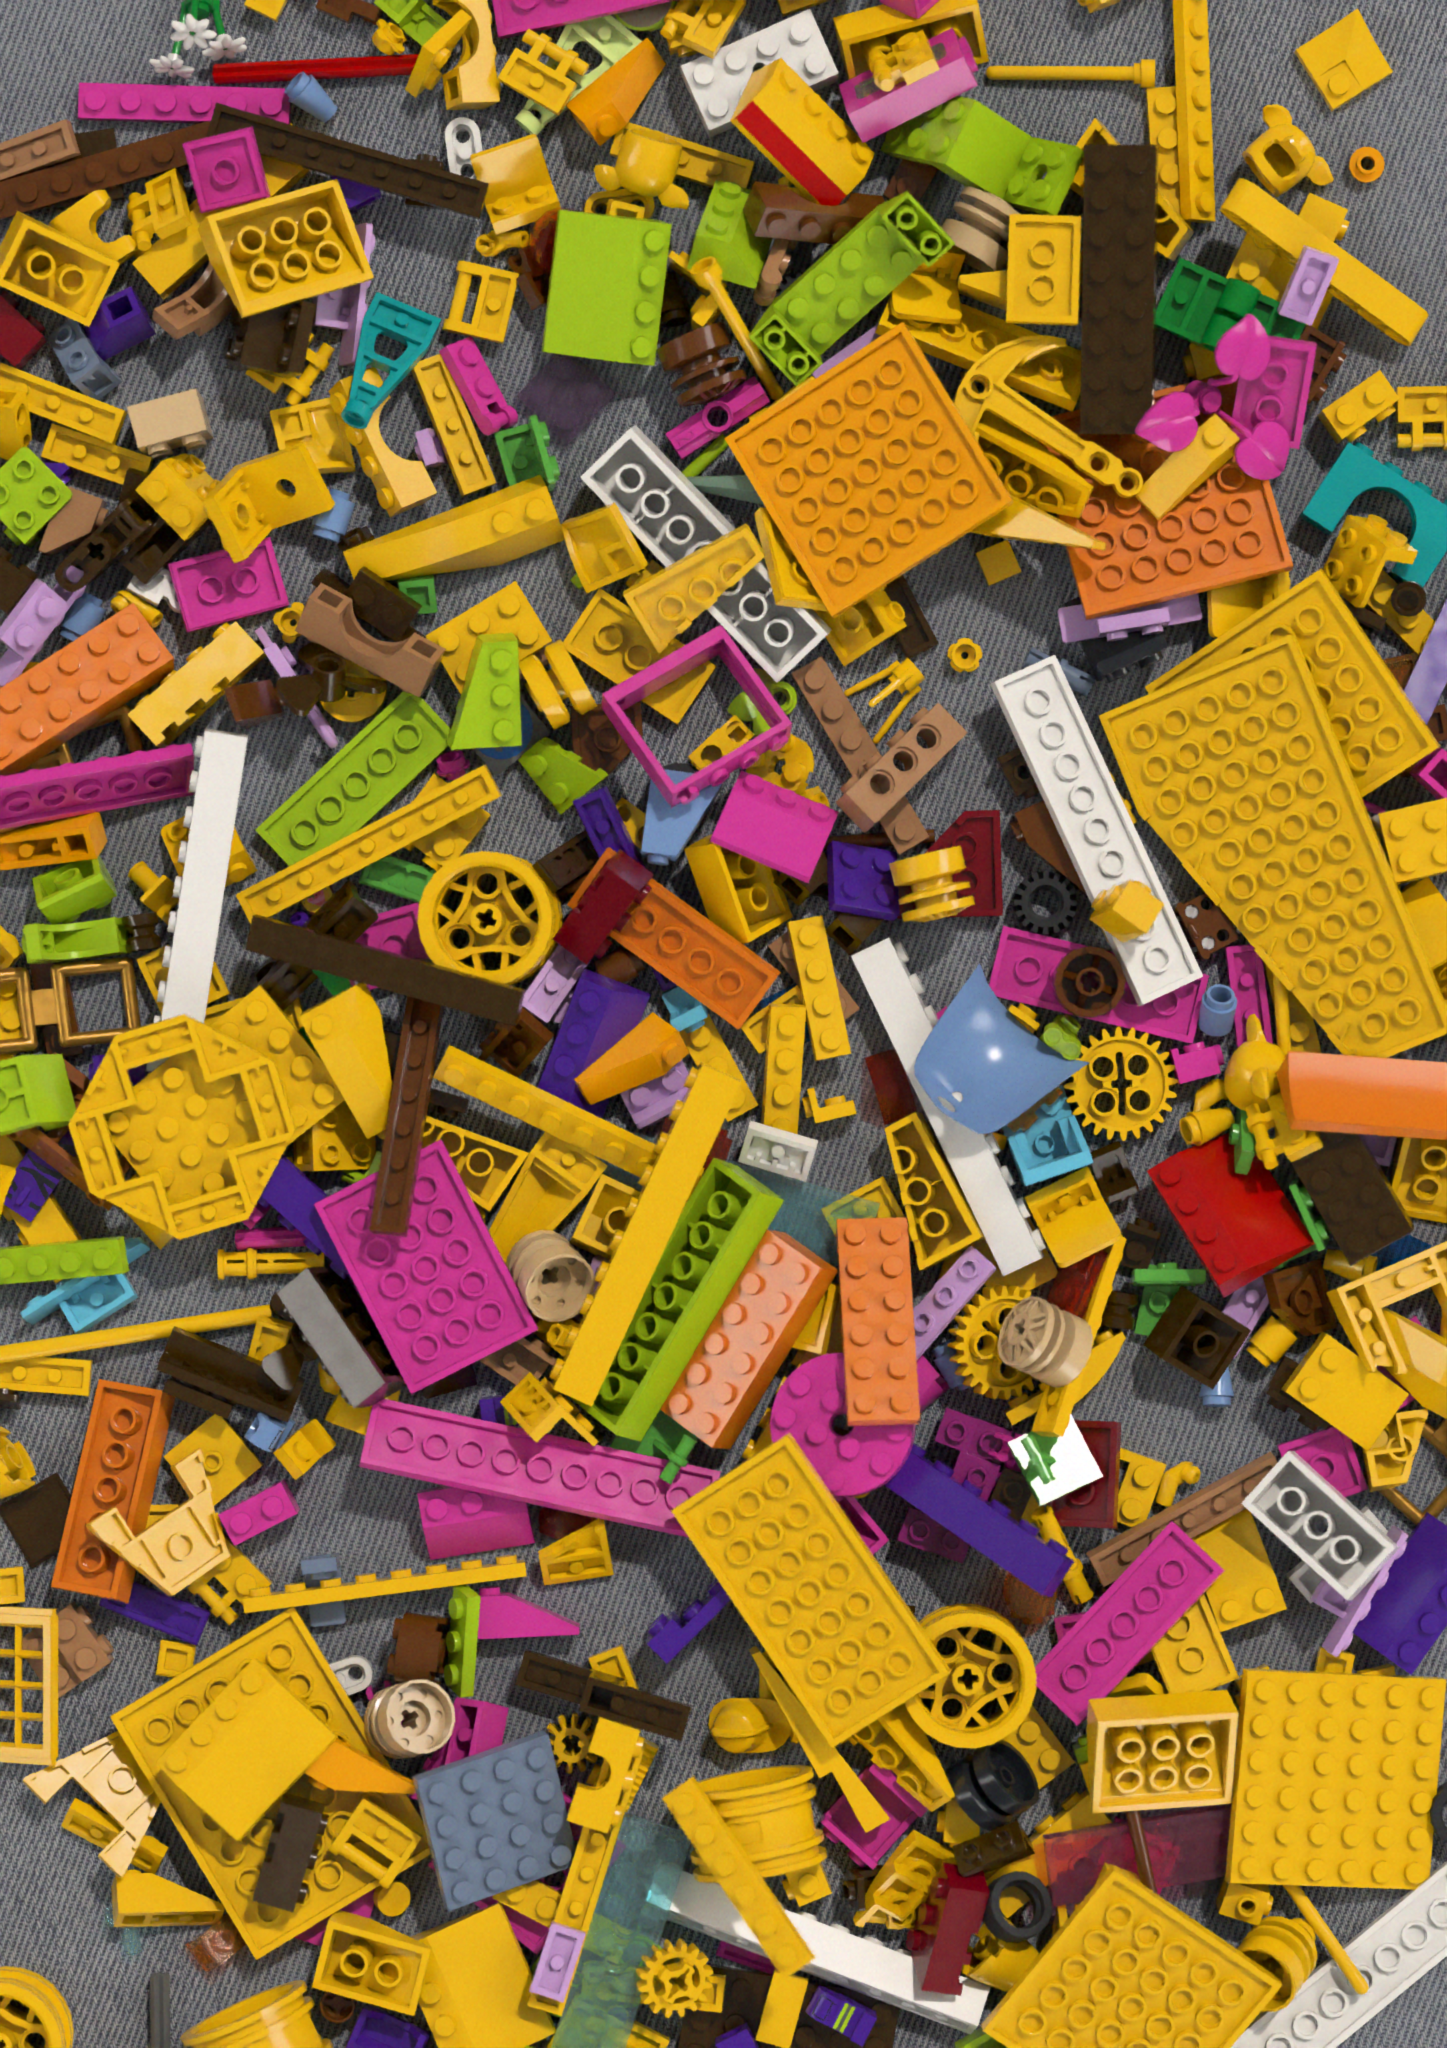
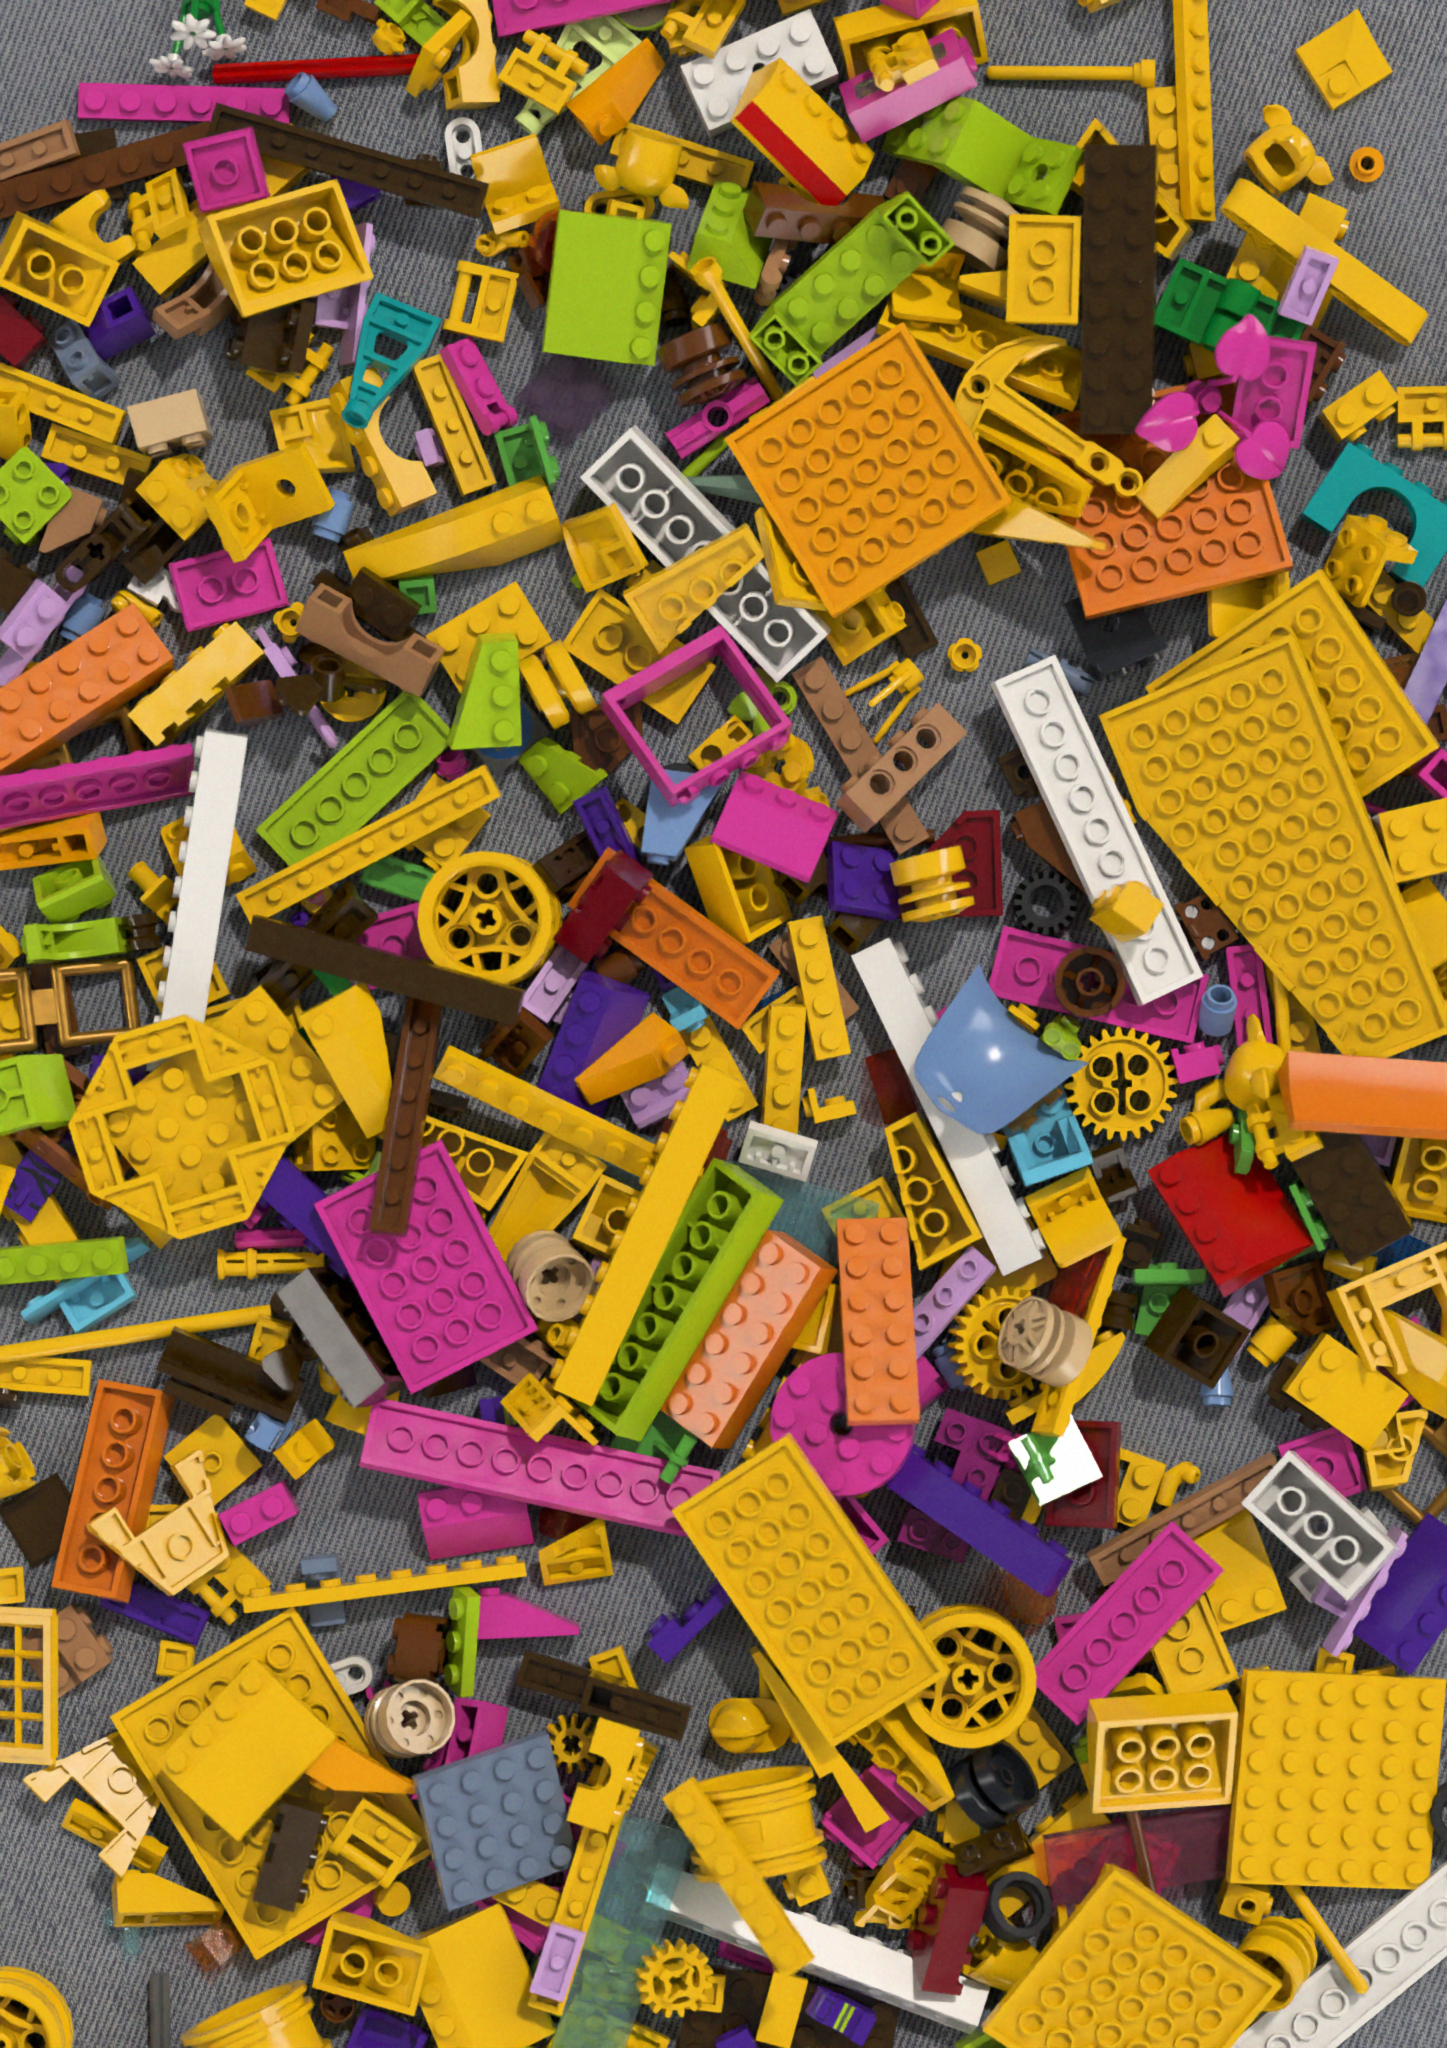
(1074, 1578): yellow pin -> none
(1116, 626): lavender bracket -> none

